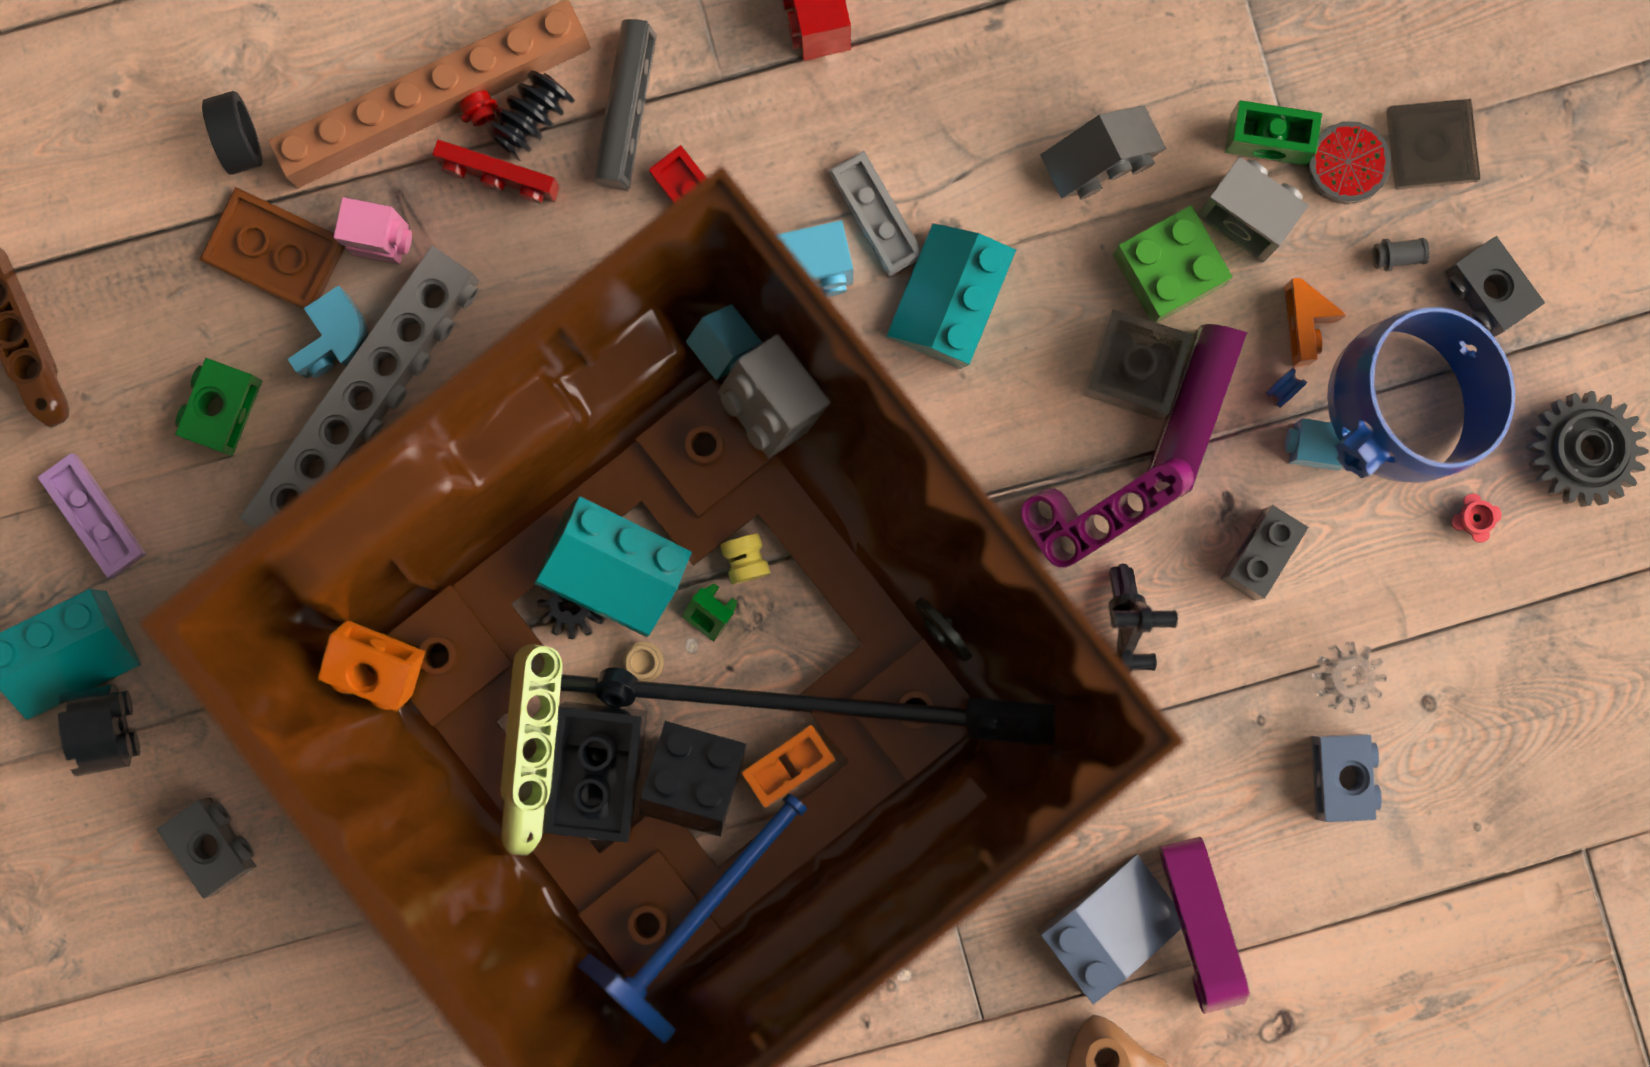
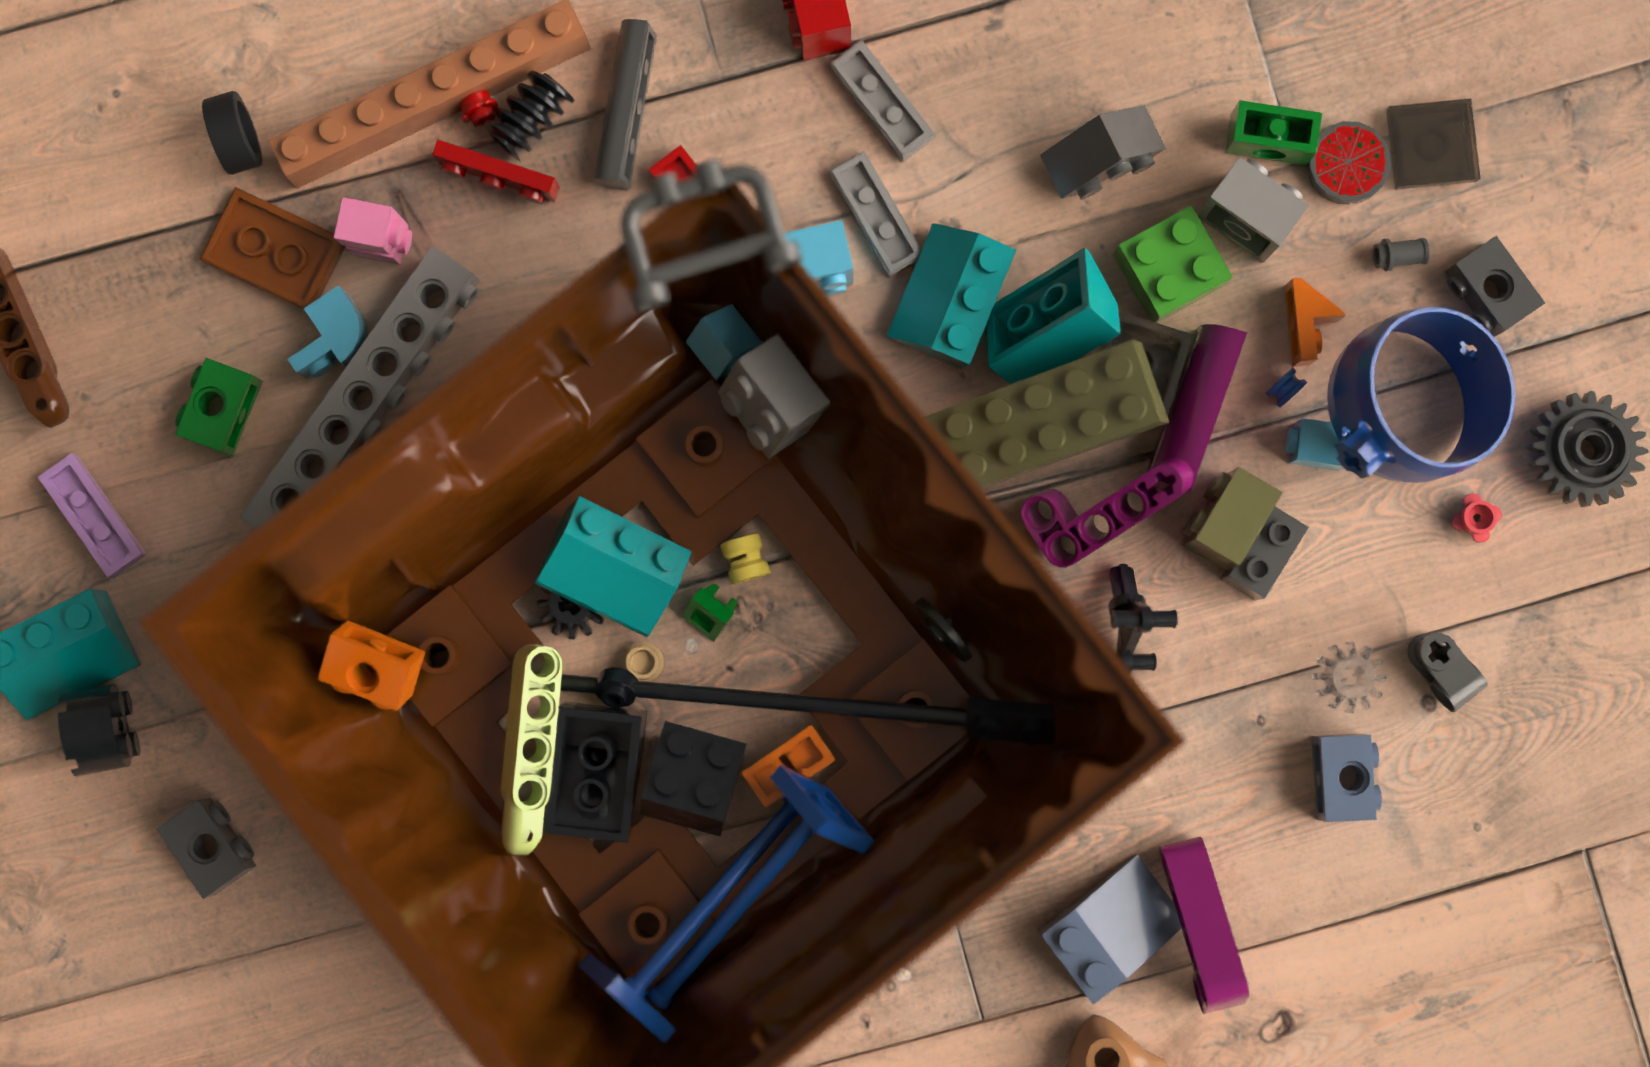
(668, 192): none -> dark grey bar
(821, 814): none -> blue tile
(882, 100): none -> light grey tile
(1052, 320): none -> teal slope
(1053, 415): none -> olive brick
(1231, 518): none -> olive brick
(1451, 674): none -> dark grey piece

